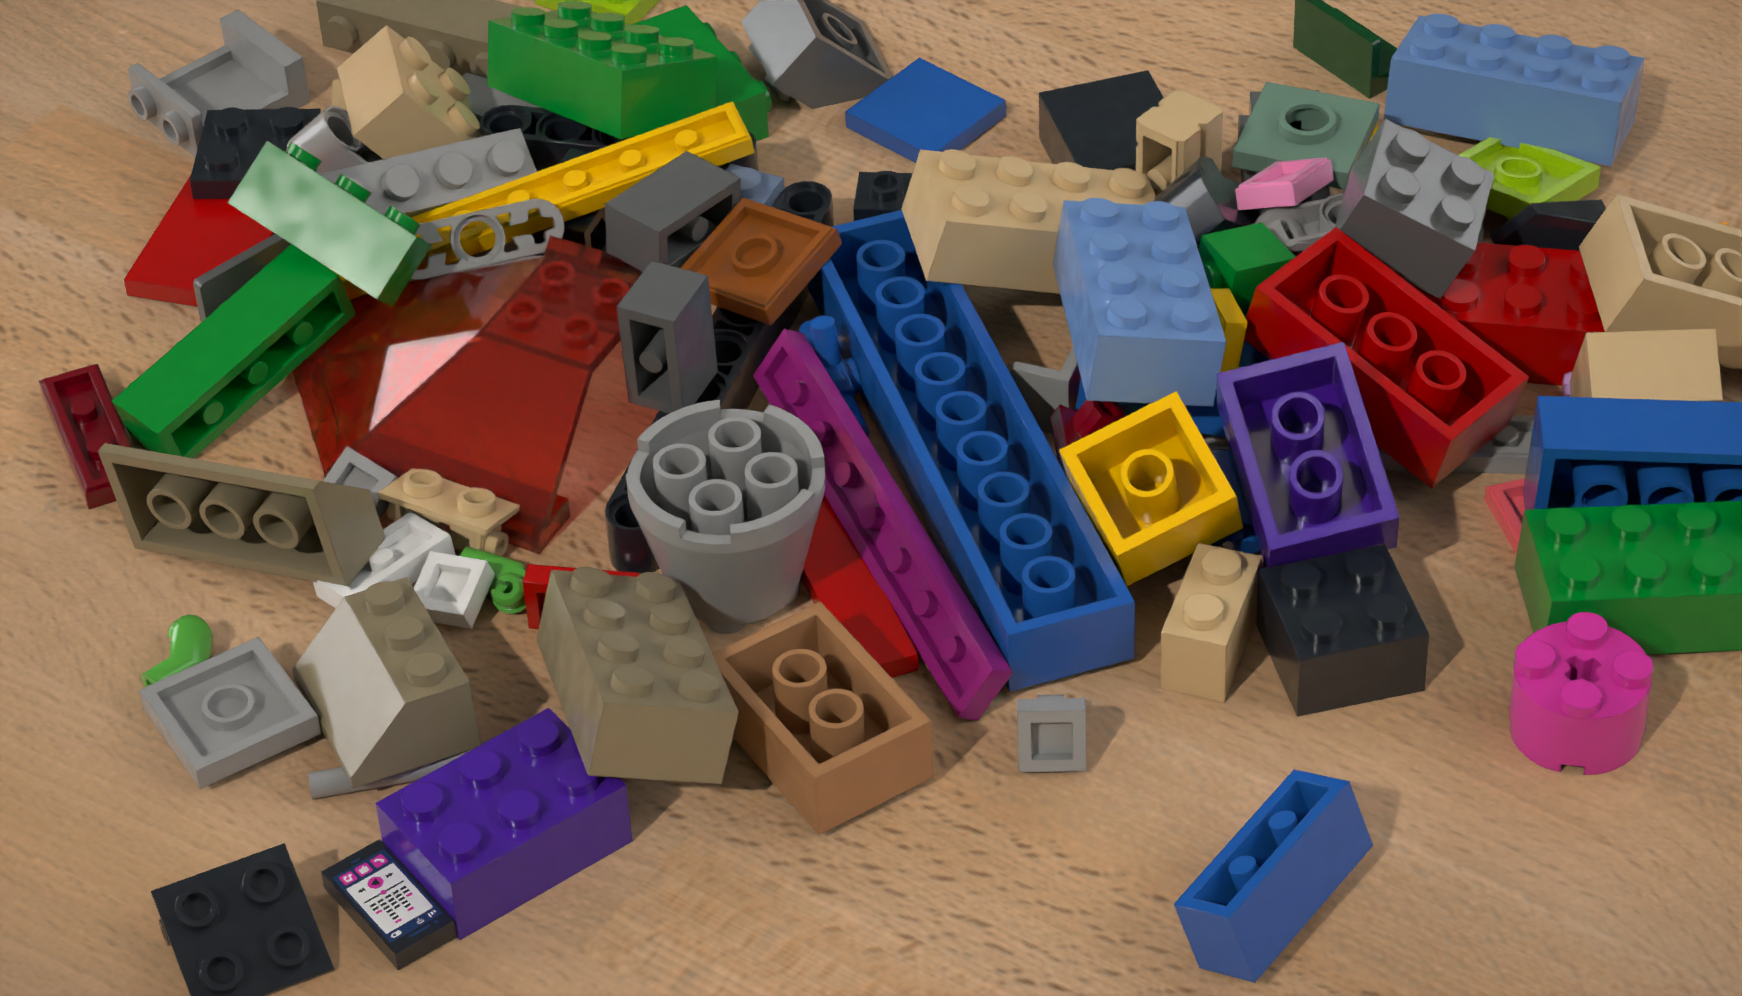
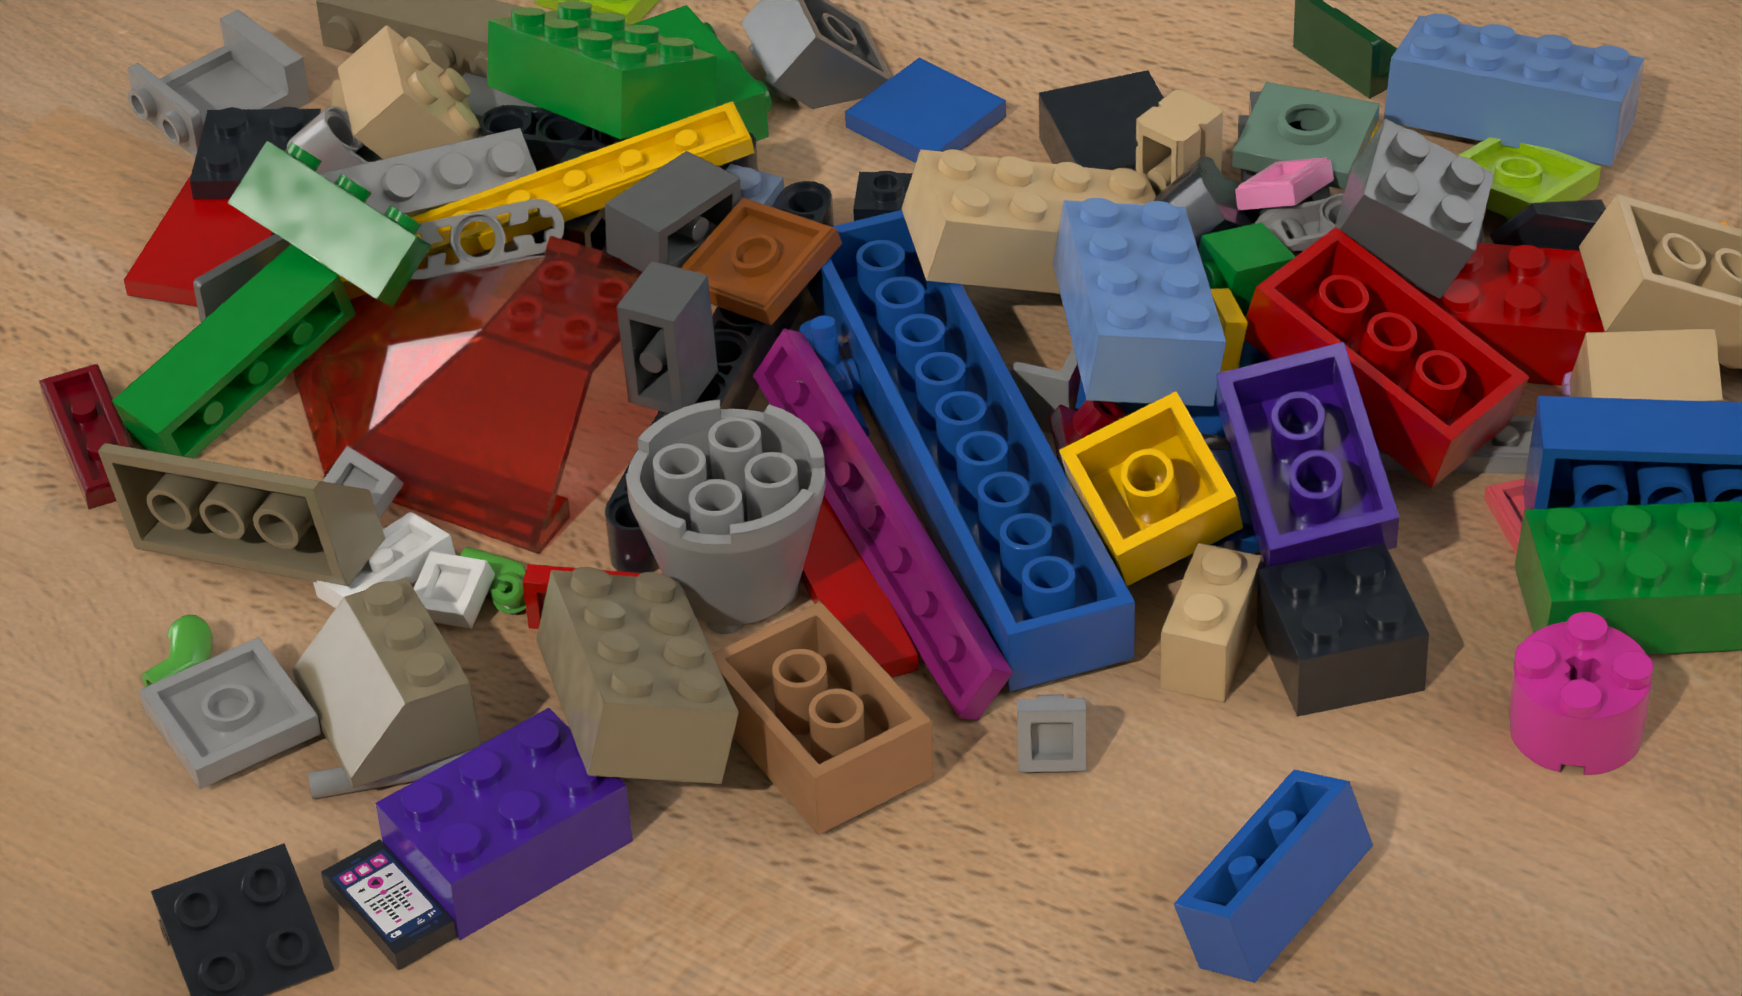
(472, 513): tan hinge -> none

